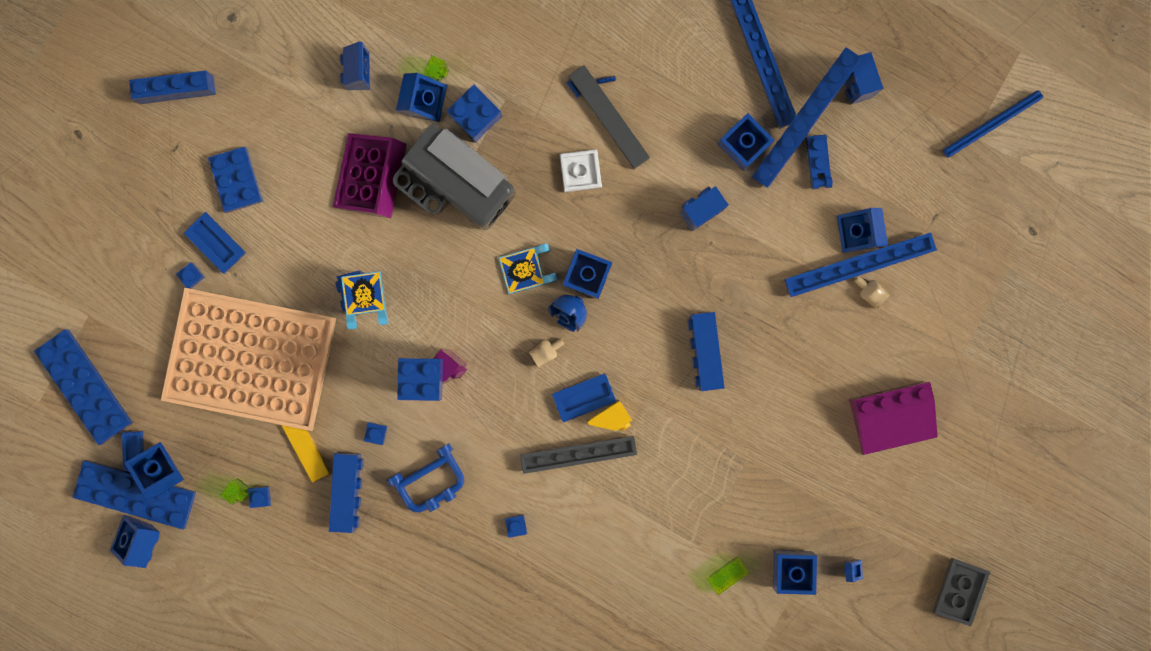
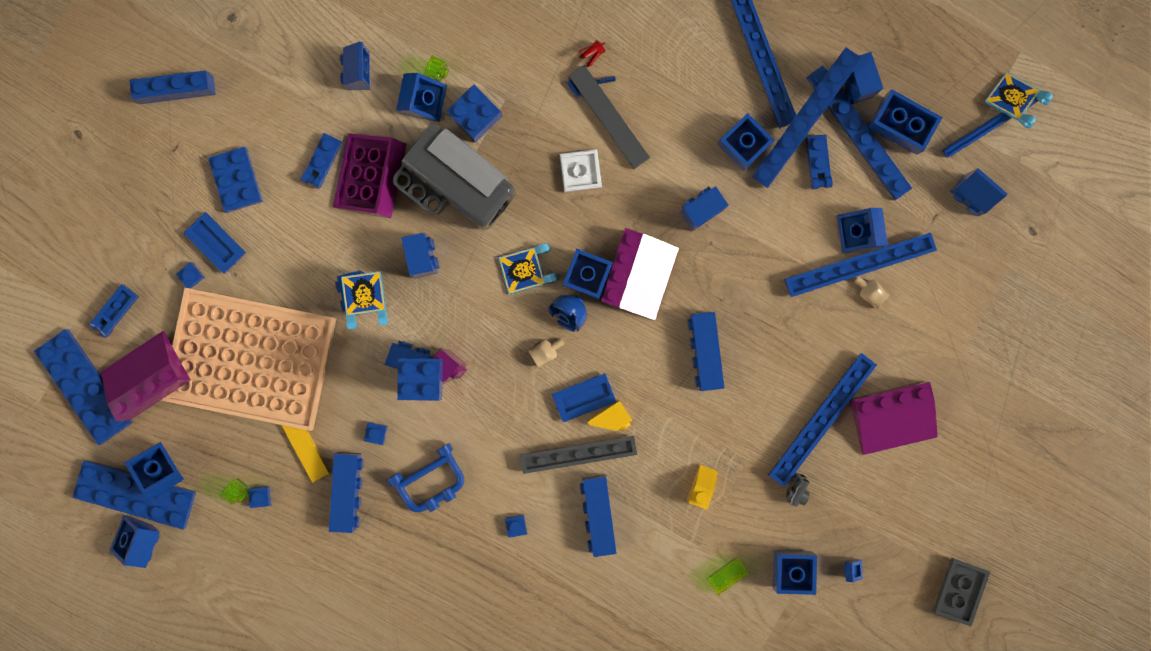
(114, 310): none -> blue plate
(131, 445): blue tile -> none
(143, 378): none -> magenta slope
(321, 160): none -> blue plate
(404, 350): none -> blue brick
(419, 255): none -> blue brick
(596, 48): none -> red piece
(599, 516): none -> blue brick
(639, 274): none -> slope
(702, 487): none -> yellow slope
(798, 492): none -> dark grey plate
(822, 419): none -> blue plate
(864, 140): none -> blue plate
(904, 122): none -> blue brick
(977, 192): none -> blue slope
(1015, 96): none -> flag

